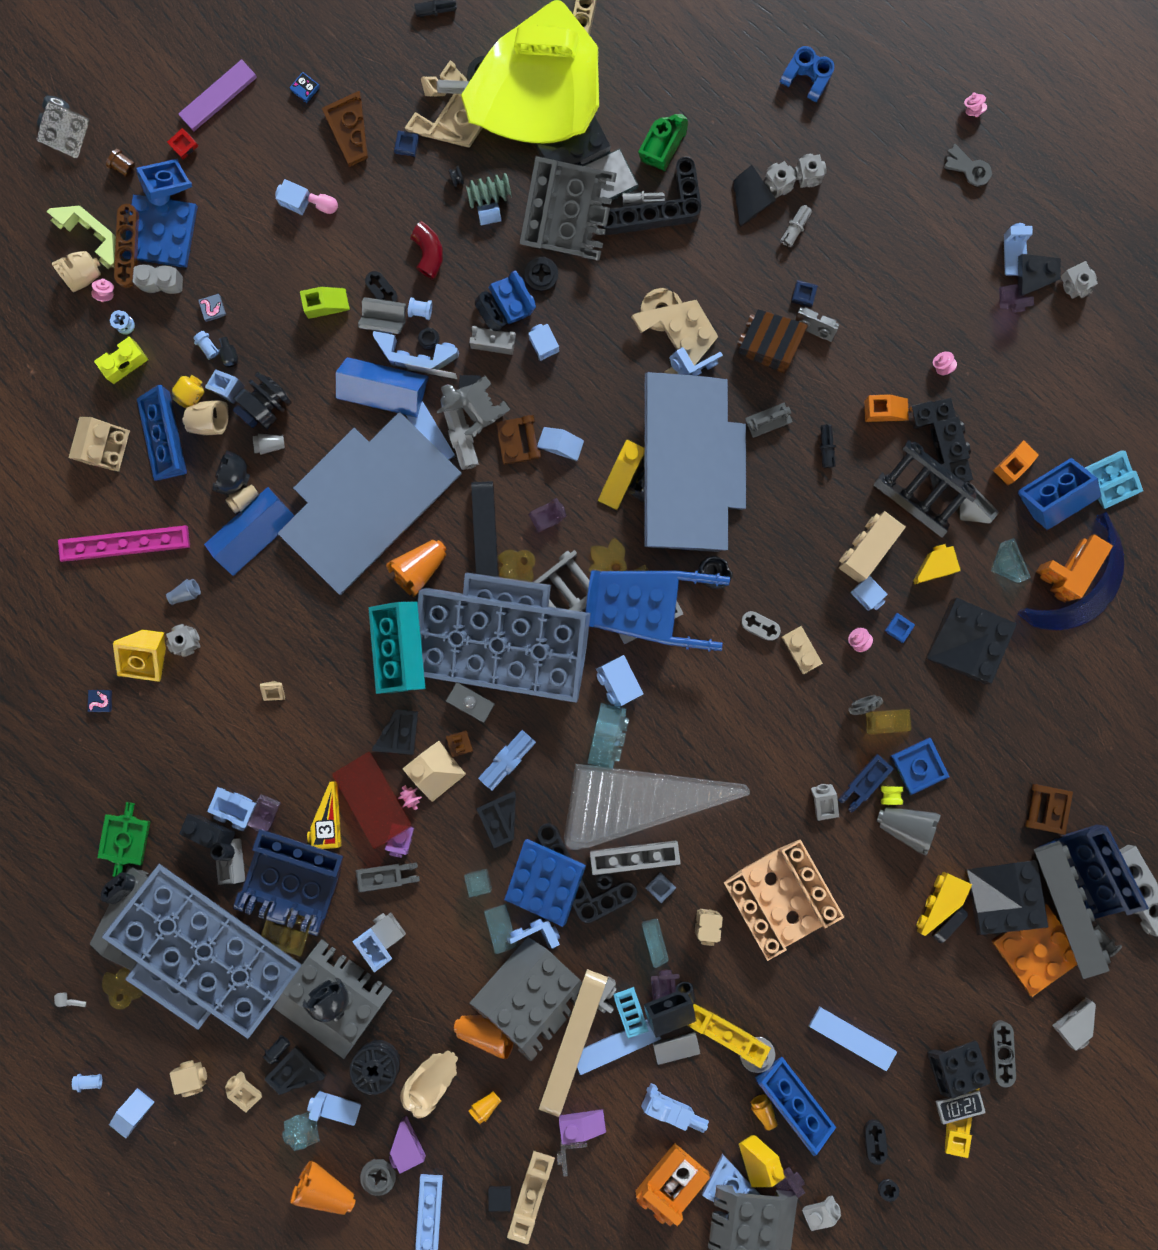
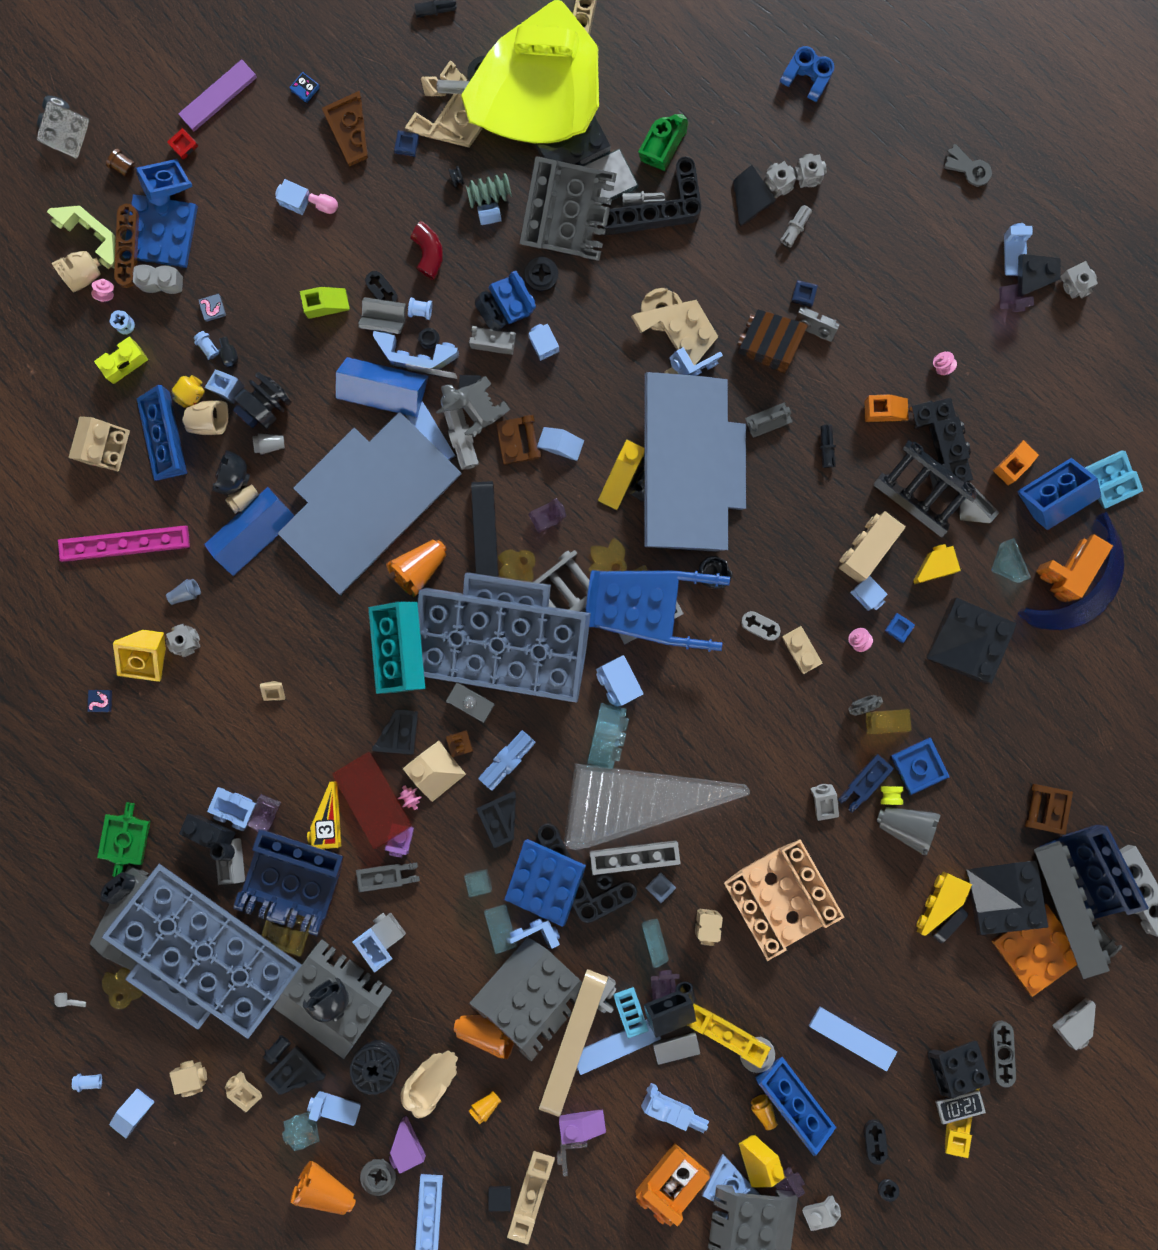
(975, 105): bright pink wheel -> none

